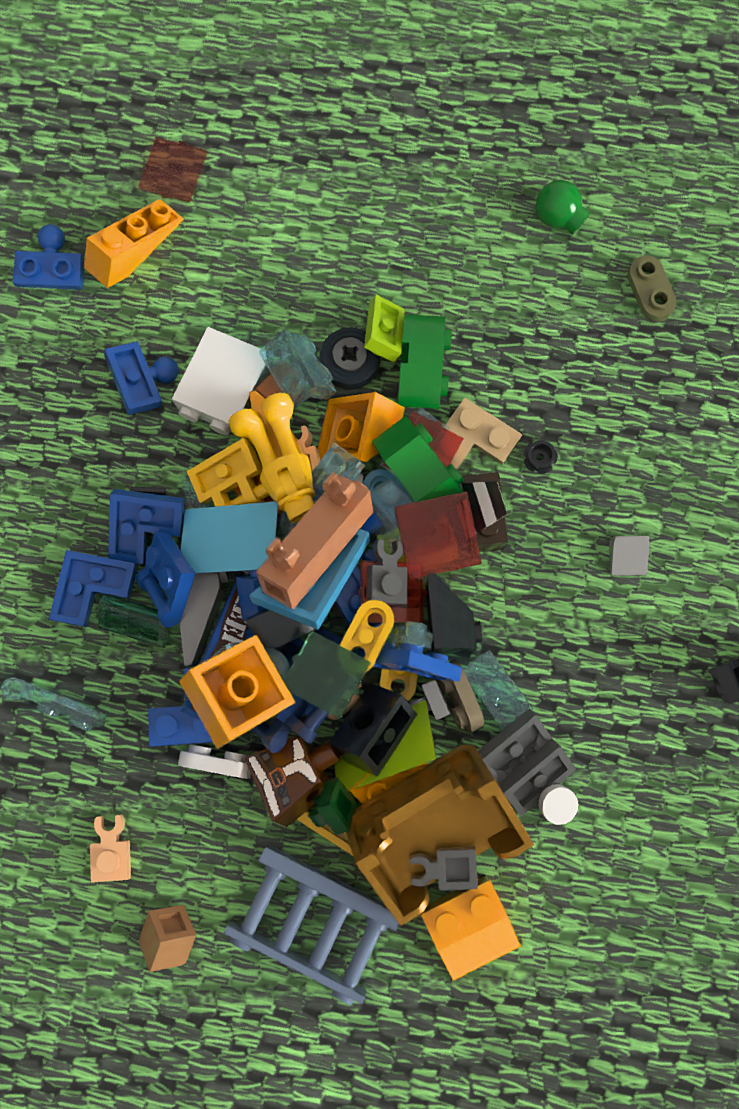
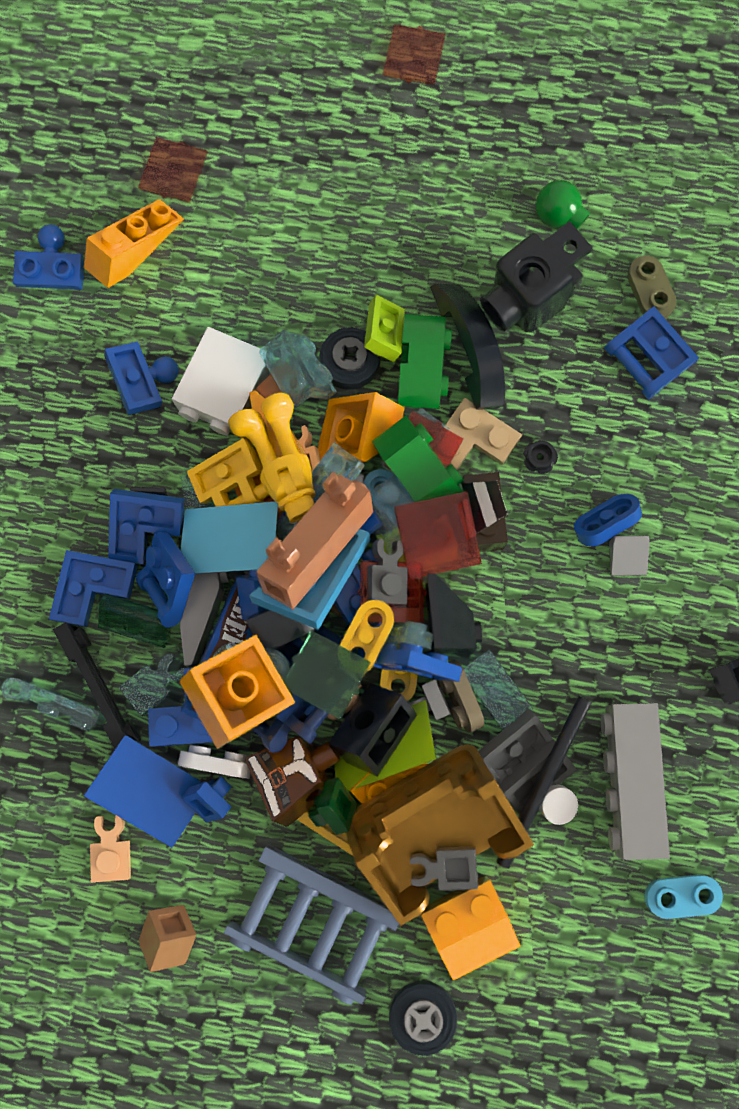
(74, 644): none -> black container
(144, 791): none -> blue sticker
(149, 687): none -> clear light blue plate
(208, 799): none -> blue tile
(414, 54): none -> clear red piece
(426, 1036): none -> black wheel
(480, 344): none -> black slope
(539, 295): none -> black piece
(551, 766): none -> black piece
(608, 519): none -> blue plate
(635, 782): none -> light grey brick
(660, 345): none -> blue plate
(684, 896): none -> medium azure plate

